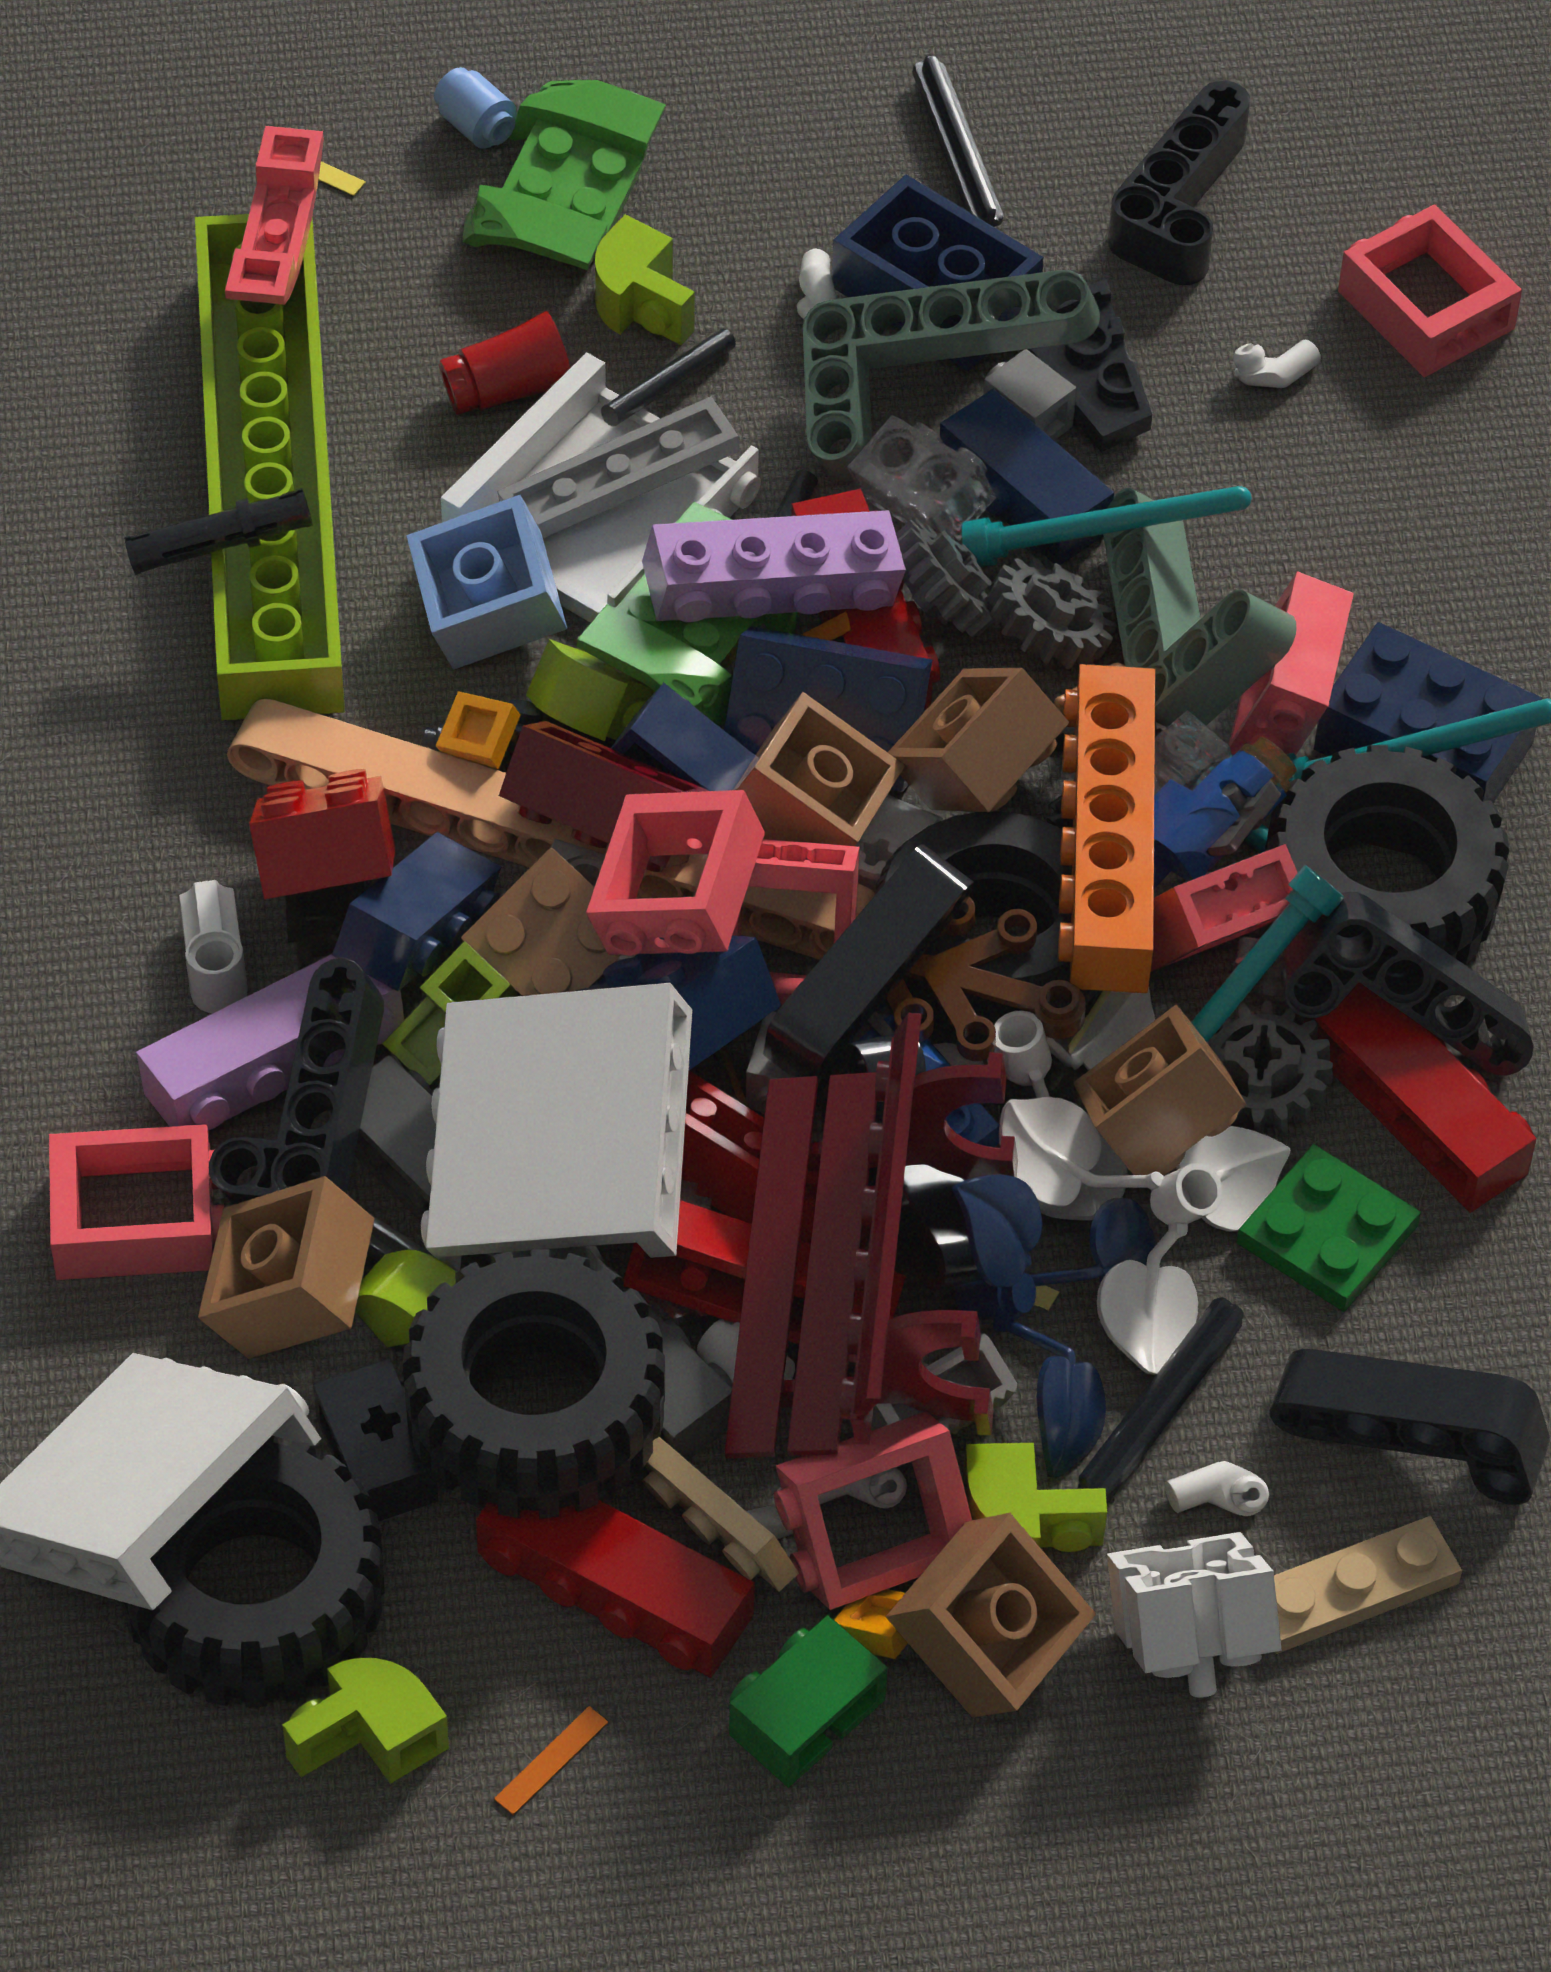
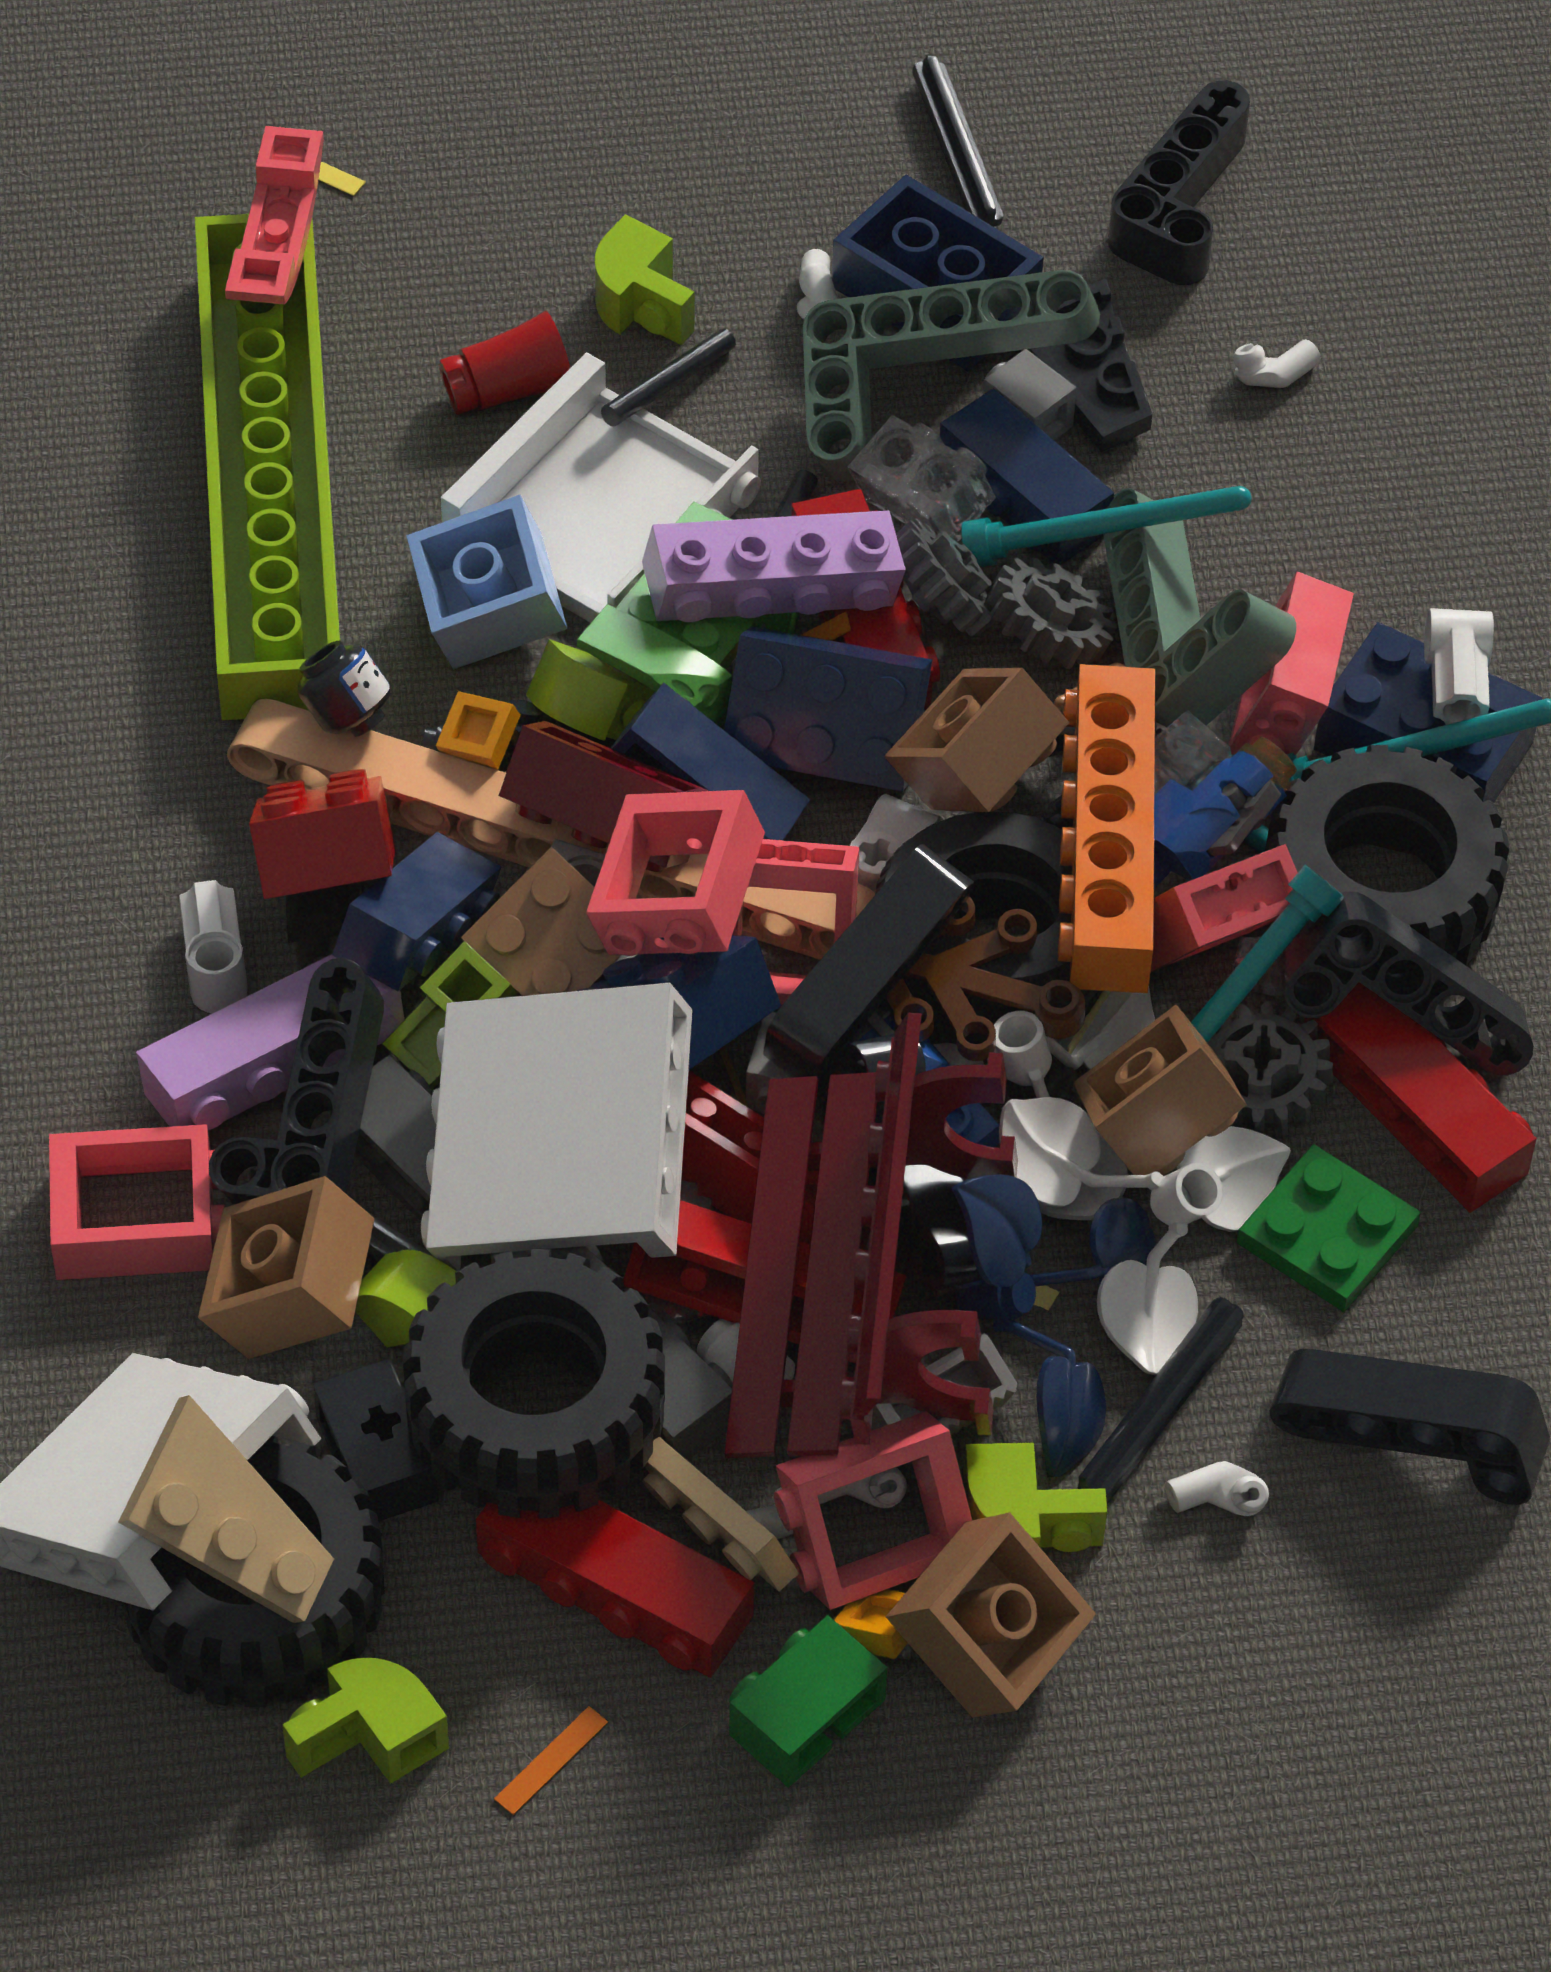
(219, 531): black pin -> none
(224, 1518): none -> tan wing
(343, 689): none -> black head
(475, 107): light blue brick -> none
(571, 173): bright green piece -> none
(626, 467): light grey plate -> none
(817, 778): medium nougat brick -> none
(1195, 1605): white brick -> none
(1363, 1581): tan plate -> none
(1452, 331): coral window -> none
(1460, 653): none -> white piece

